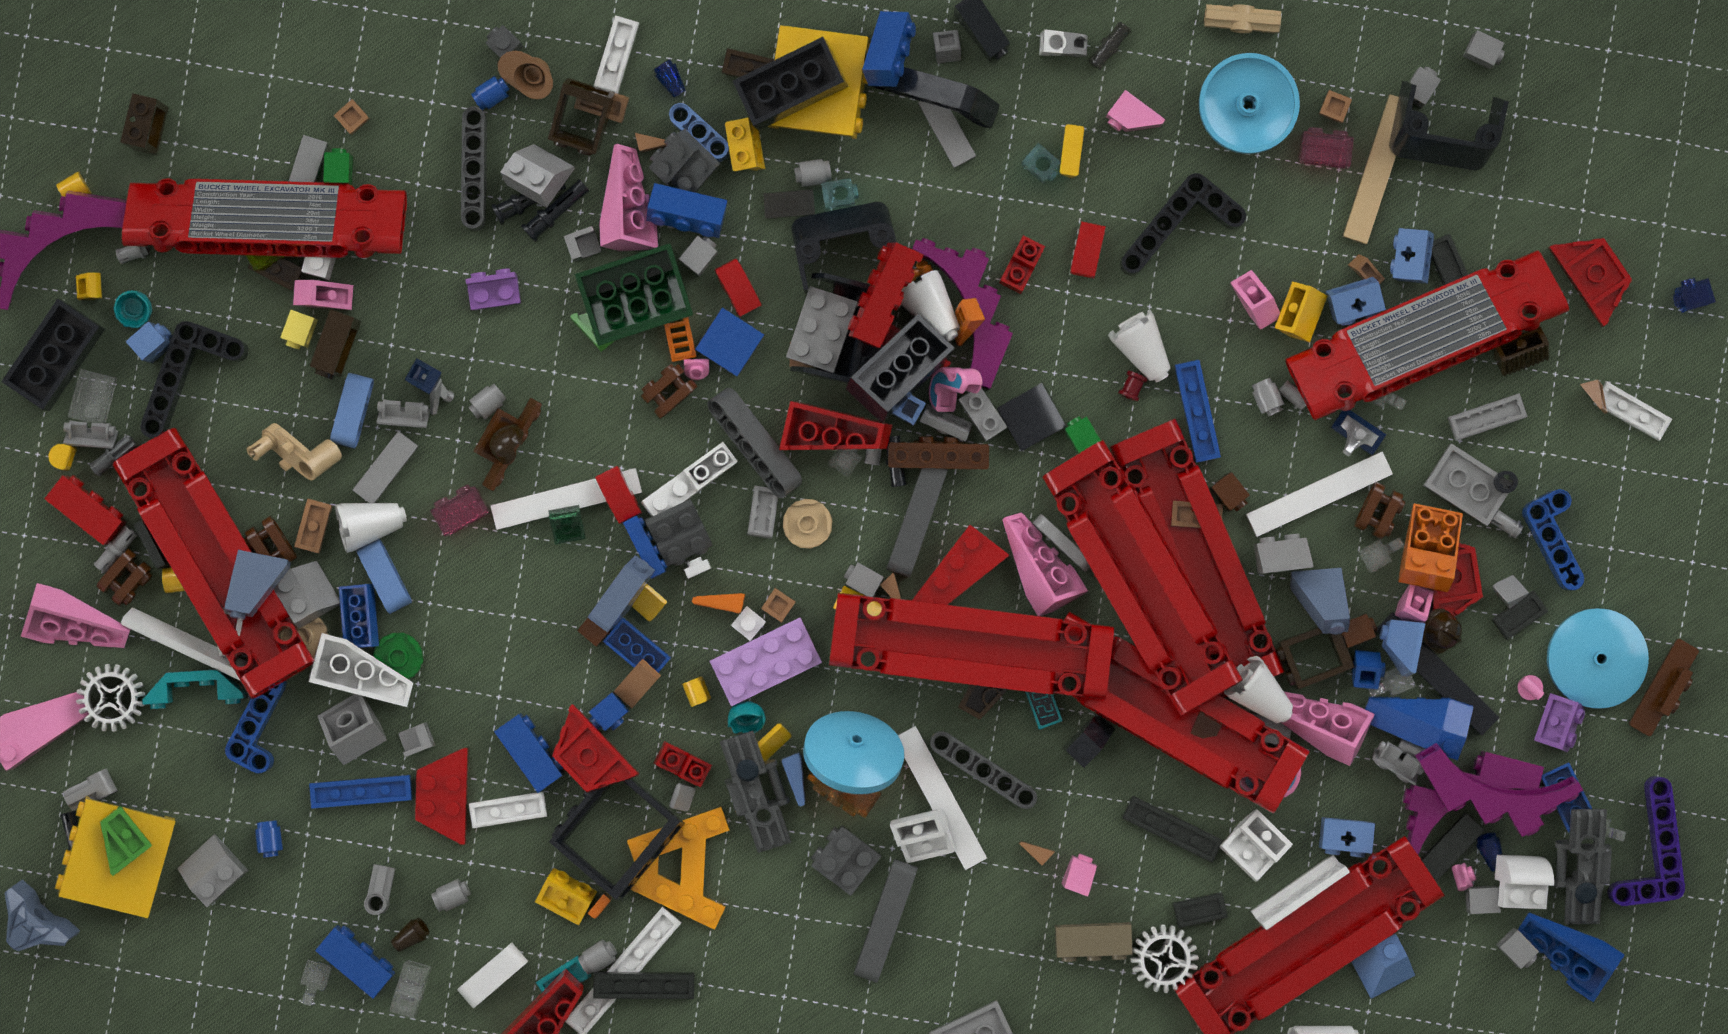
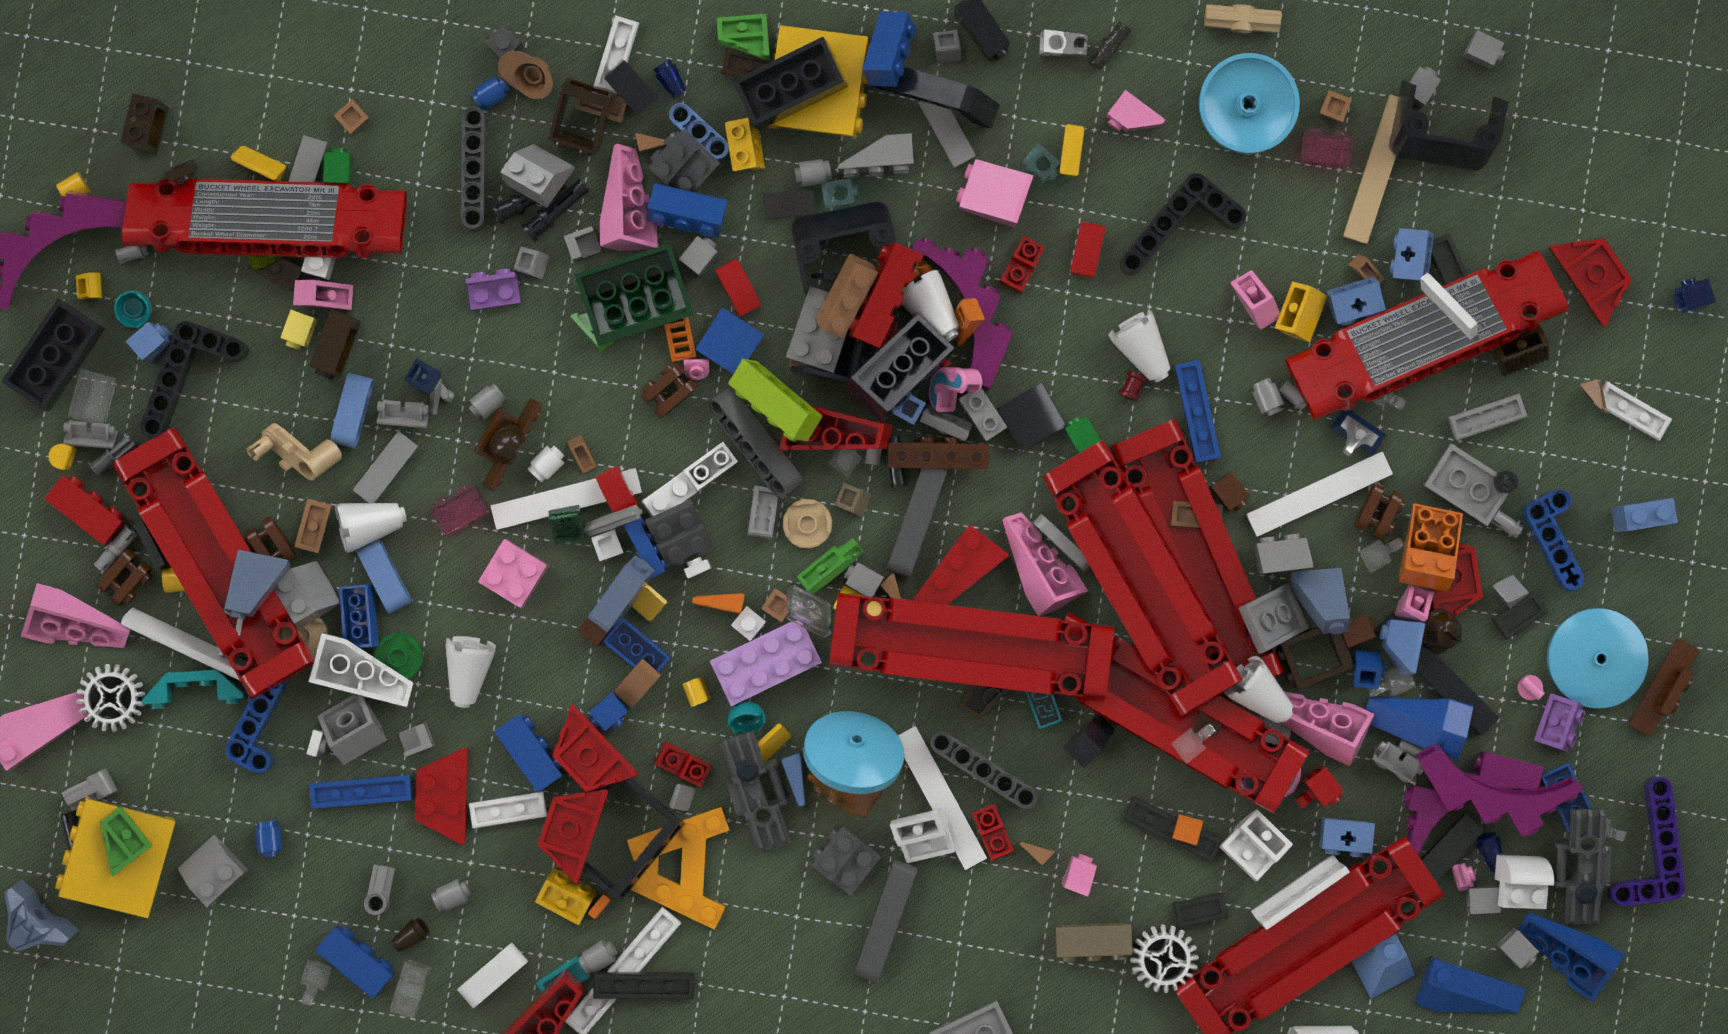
(182, 172): none -> dark brown plate
(259, 163): none -> yellow slope
(317, 743): none -> white plate
(467, 668): none -> white cone
(513, 573): none -> bright pink brick
(531, 262): none -> light grey slope
(546, 463): none -> white brick
(571, 830): none -> red wing
(581, 453): none -> medium nougat piece
(607, 545): none -> white plate
(613, 520): none -> light grey axle
(630, 87): none -> black hinge
(745, 34): none -> bright green wing
(774, 400): none -> lime brick
(808, 611): none -> clear plate
(829, 566): none -> bright green hinge
(846, 295): none -> medium nougat brick
(853, 499): none -> dark tan slope
(886, 154): none -> light grey slope
(993, 832): none -> red slope
(994, 192): none -> bright pink slope
(1187, 829): none -> orange tile
(1190, 744): none -> clear plate
(1273, 618): none -> light grey plate
(1321, 787): none -> red brick
(1449, 306): none -> white tile
(1459, 989): none -> blue wedge
(1644, 515): none -> medium blue brick

